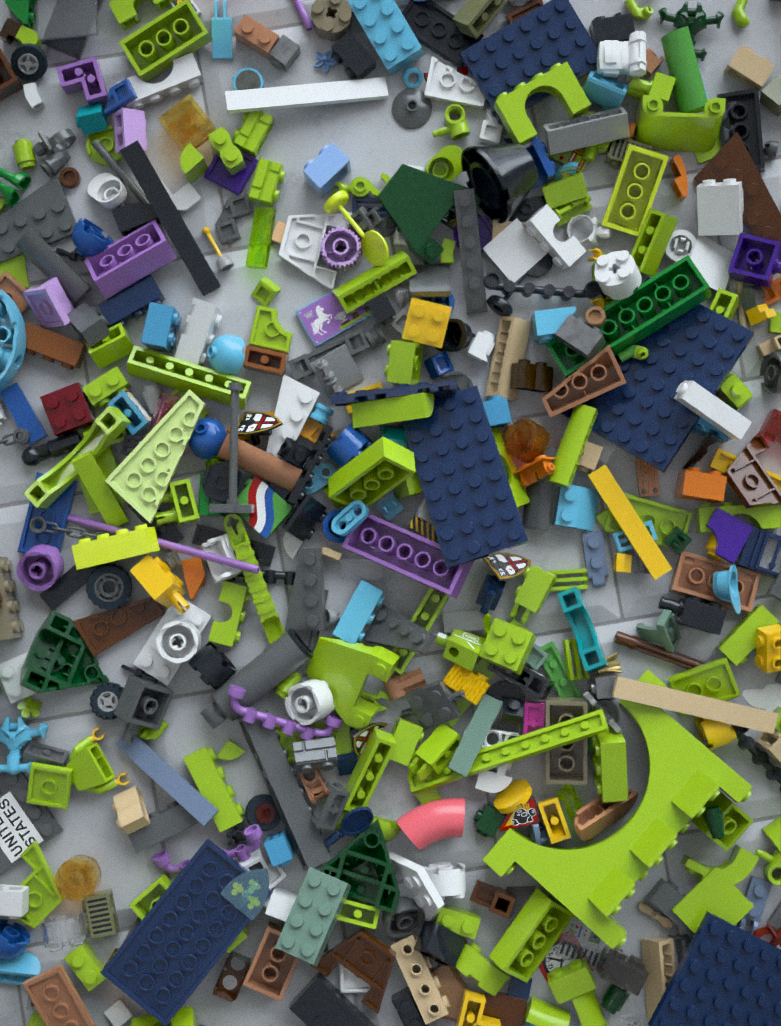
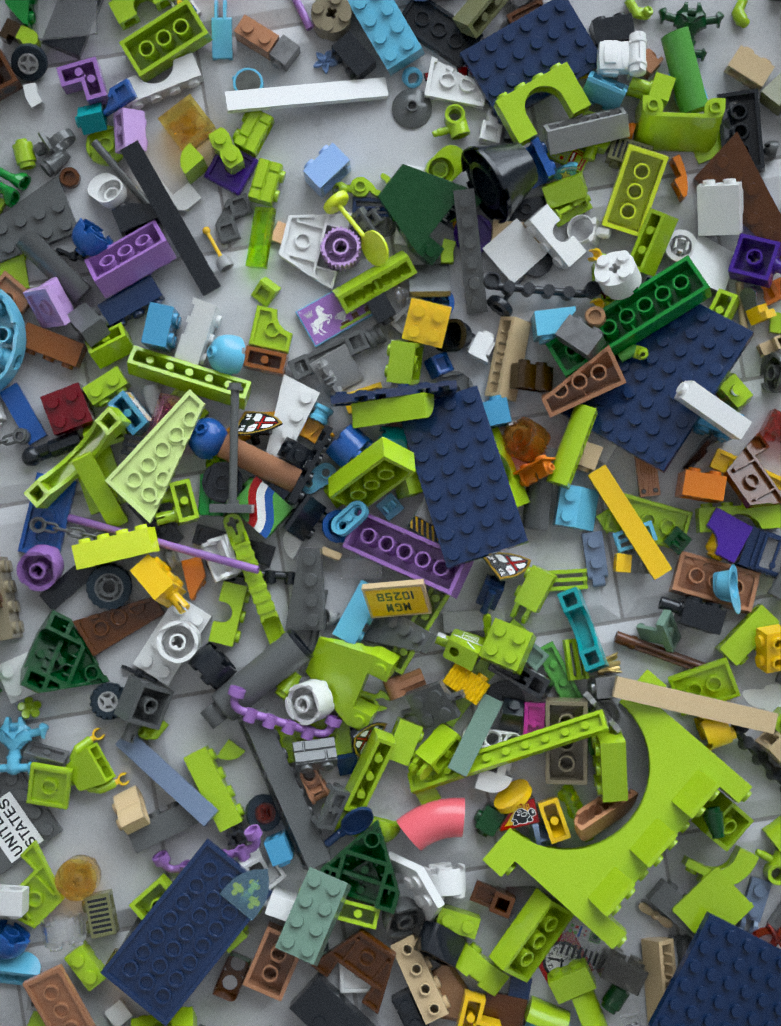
(397, 598): none -> tile

